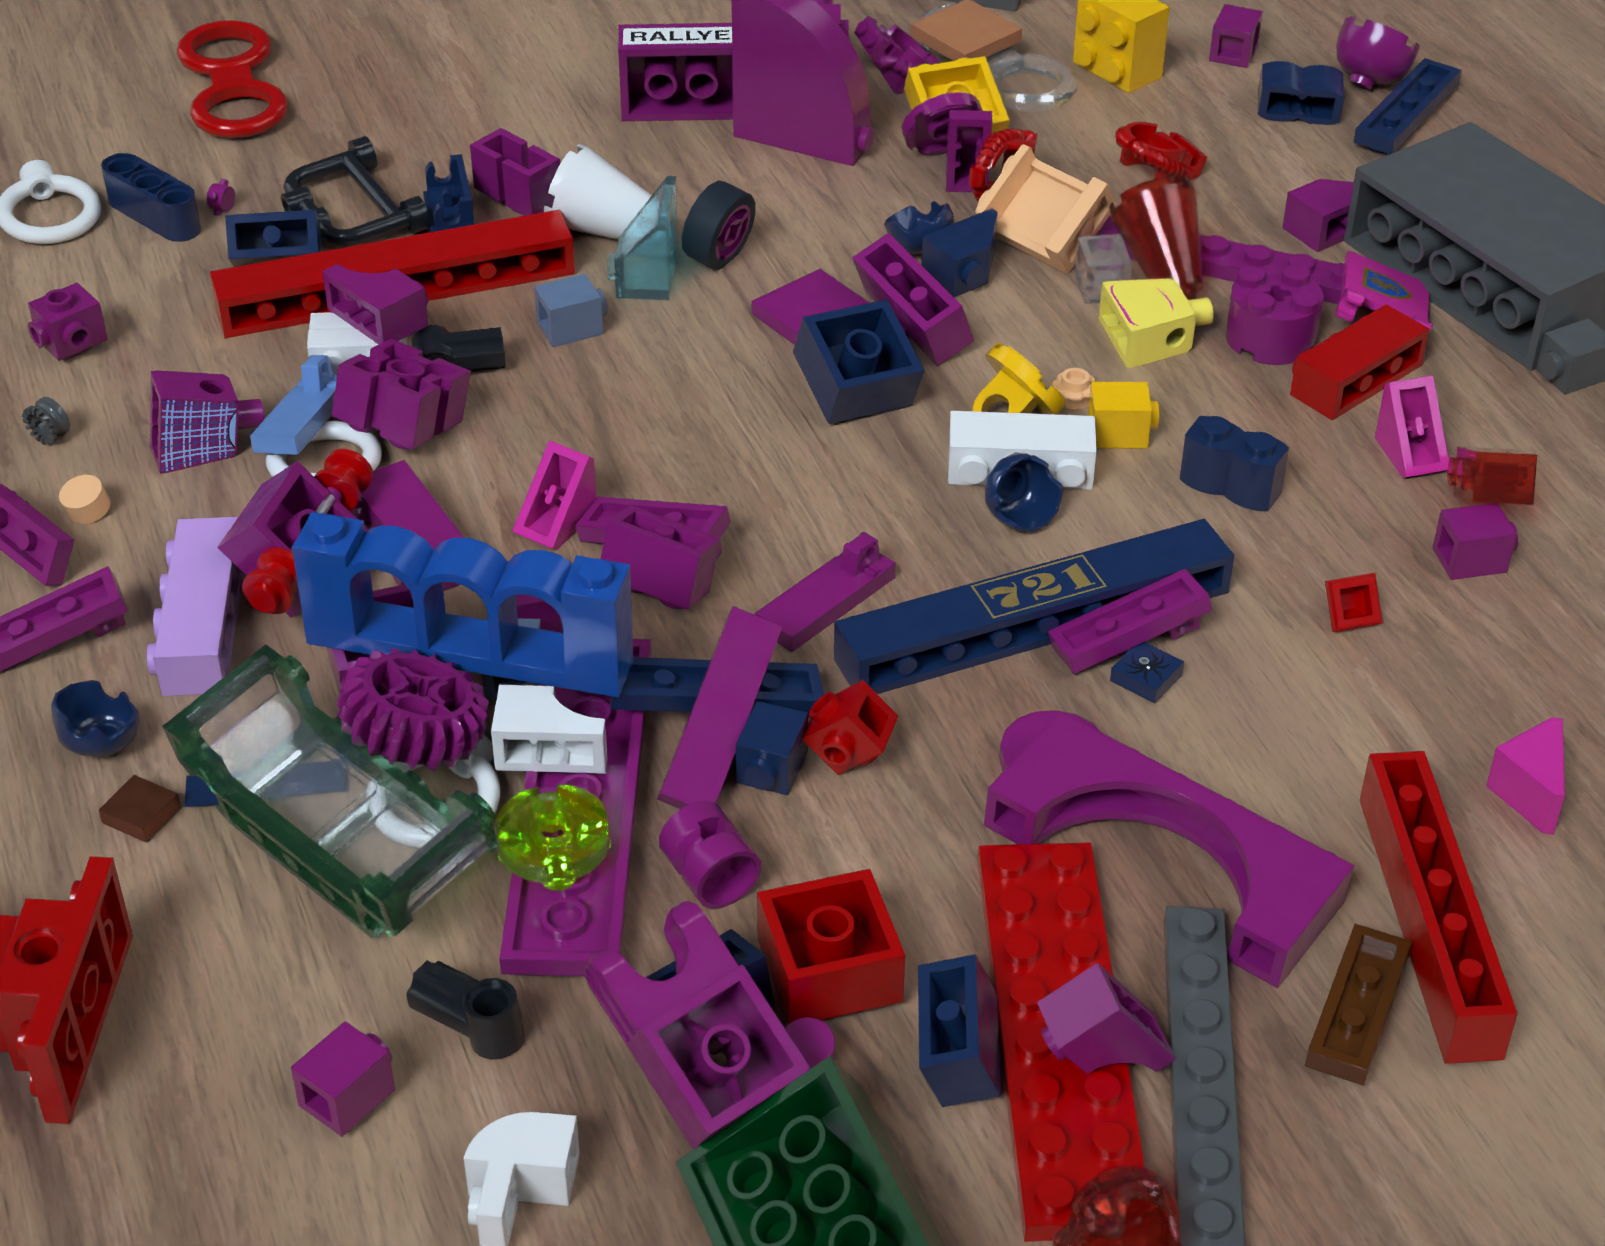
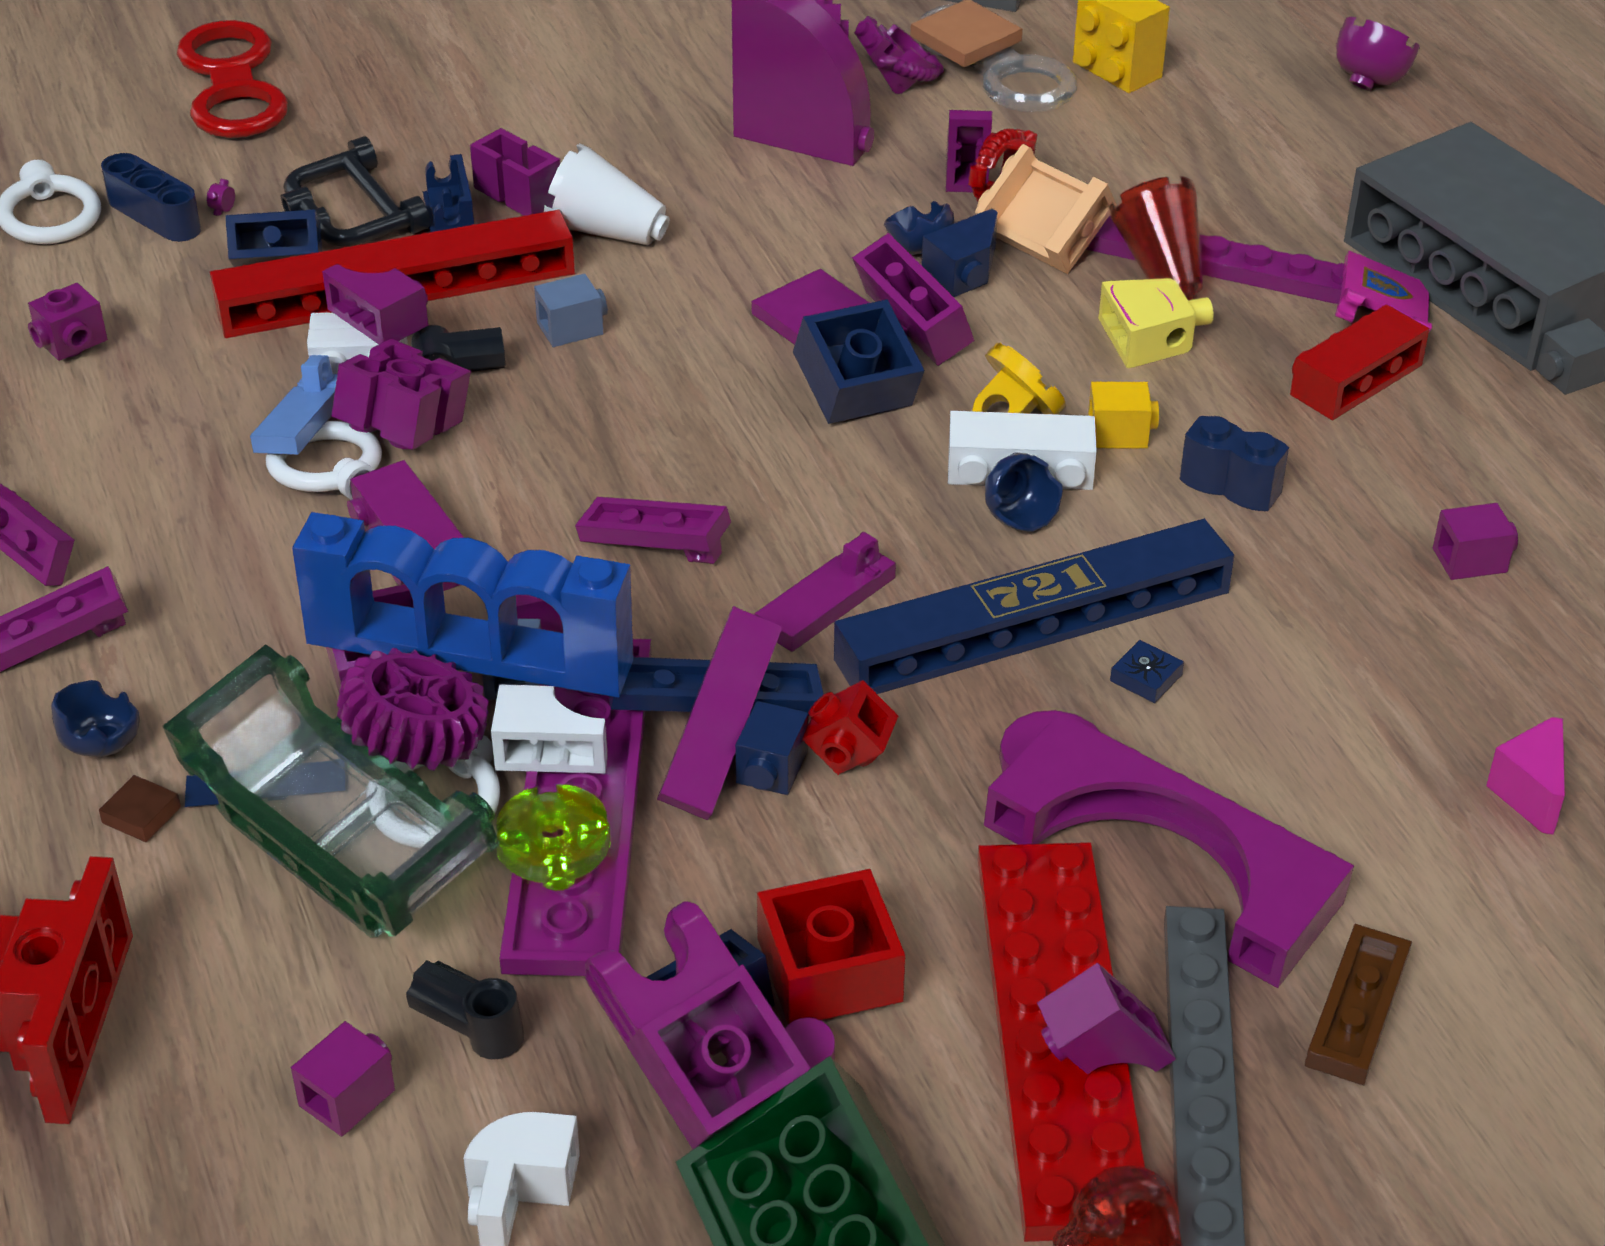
(46, 420): dark grey bush -> none
(84, 499): light nougat piece -> none
(196, 418): magenta torso -> none
(197, 610): lavender brick -> none
(274, 517): brick -> none
(557, 496): dark pink slope -> none
(648, 248): clear light blue slope -> none
(663, 556): magenta brick -> none
(675, 71): magenta brick -> none
(710, 854): magenta wheel -> none
(718, 224): black wheel -> none
(928, 122): magenta tile -> none
(958, 1031): dark blue brick -> none
(962, 75): yellow plate -> none
(1075, 387): light nougat plate -> none
(1100, 260): clear brick -> none
(1161, 607): magenta hinge -> none
(1168, 155): red piece -> none
(1235, 36): magenta brick -> none
(1274, 313): magenta brick -> none
(1305, 93): dark blue brick -> none
(1318, 212): magenta slope -> none
(1353, 602): red slope -> none
(1407, 106): dark blue plate -> none
(1412, 427): dark pink slope -> none
(1437, 909): red brick -> none
(1493, 475): clear red brick -> none

